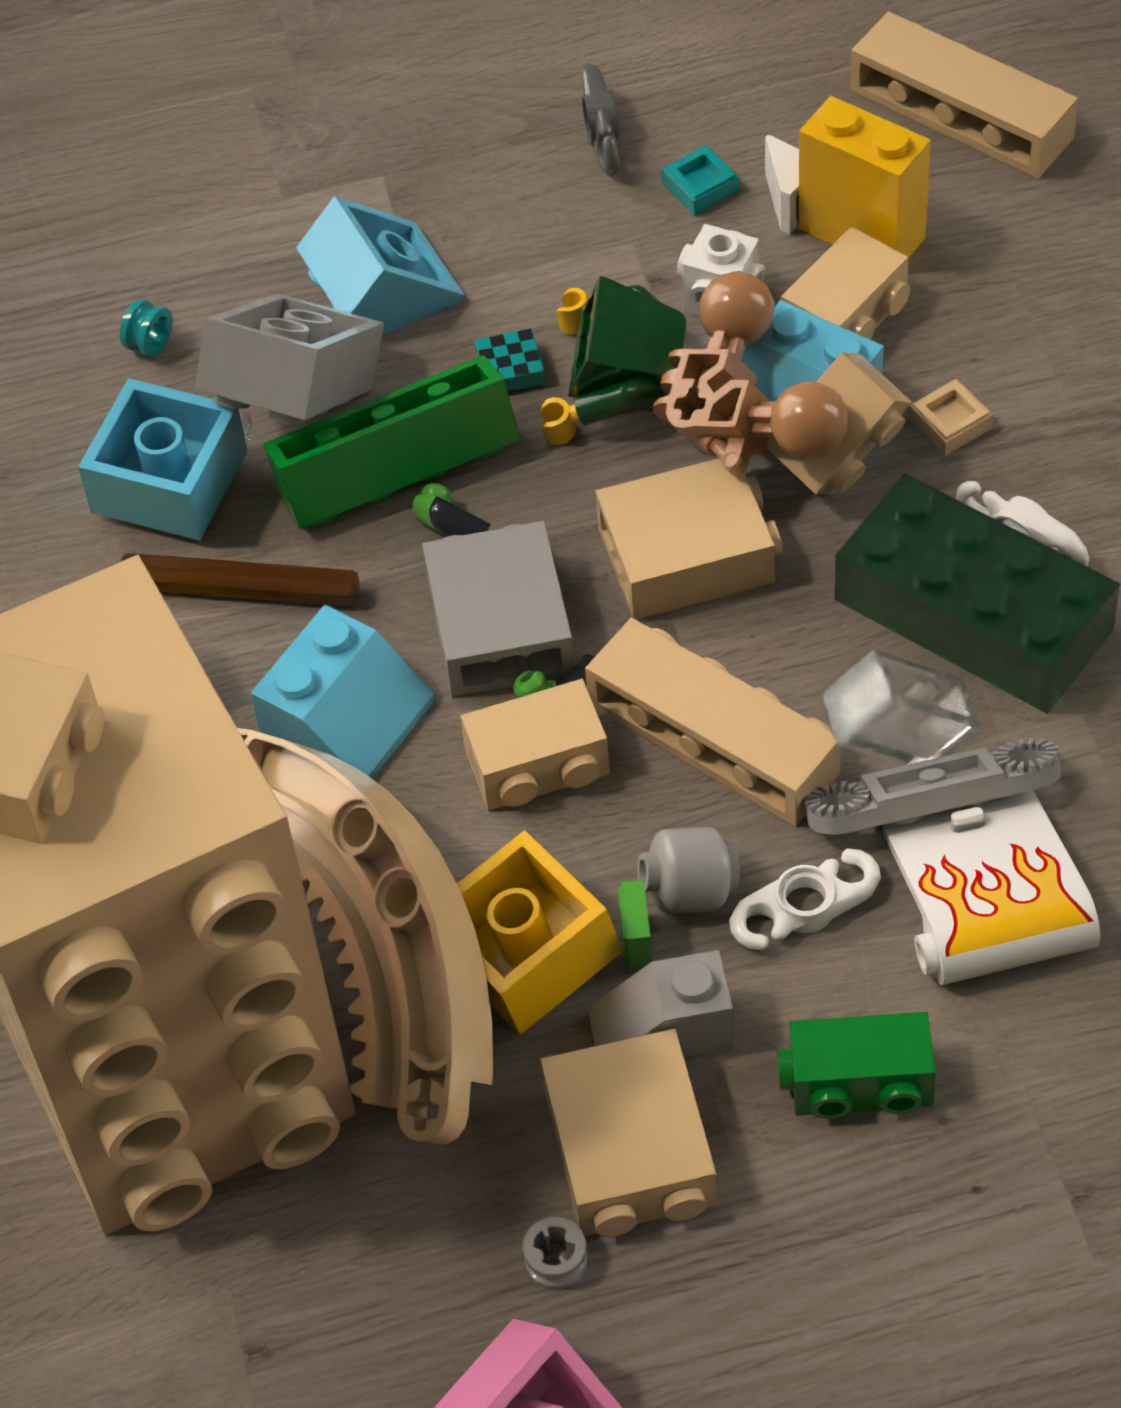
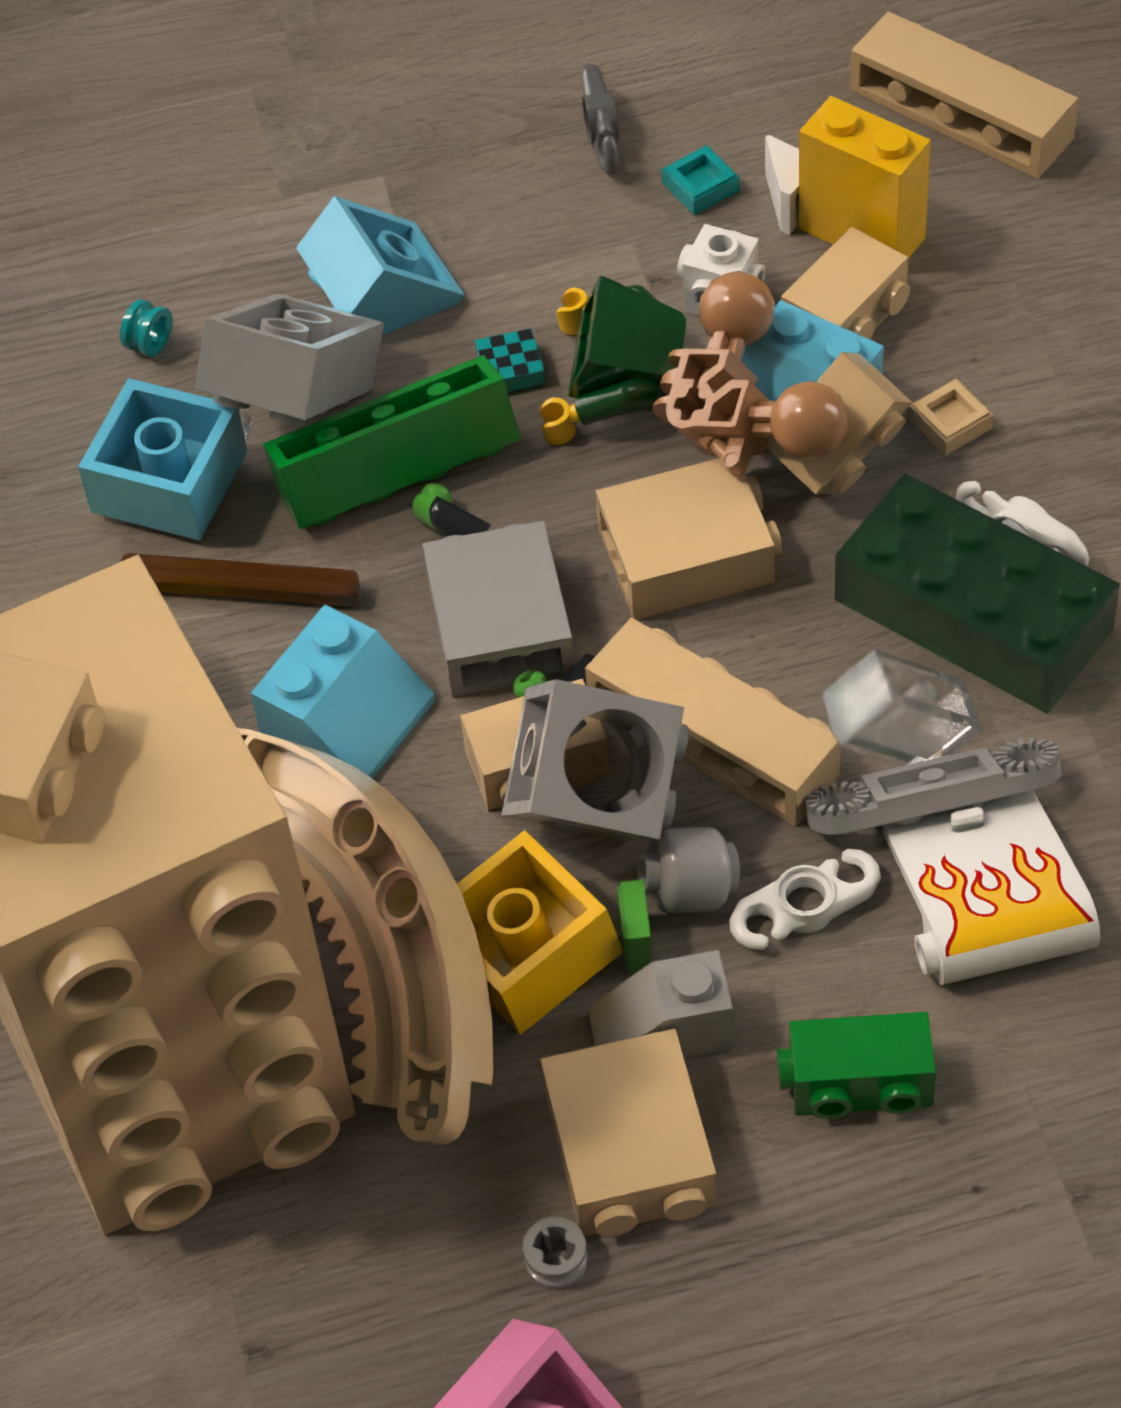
(537, 776): none -> light grey brick

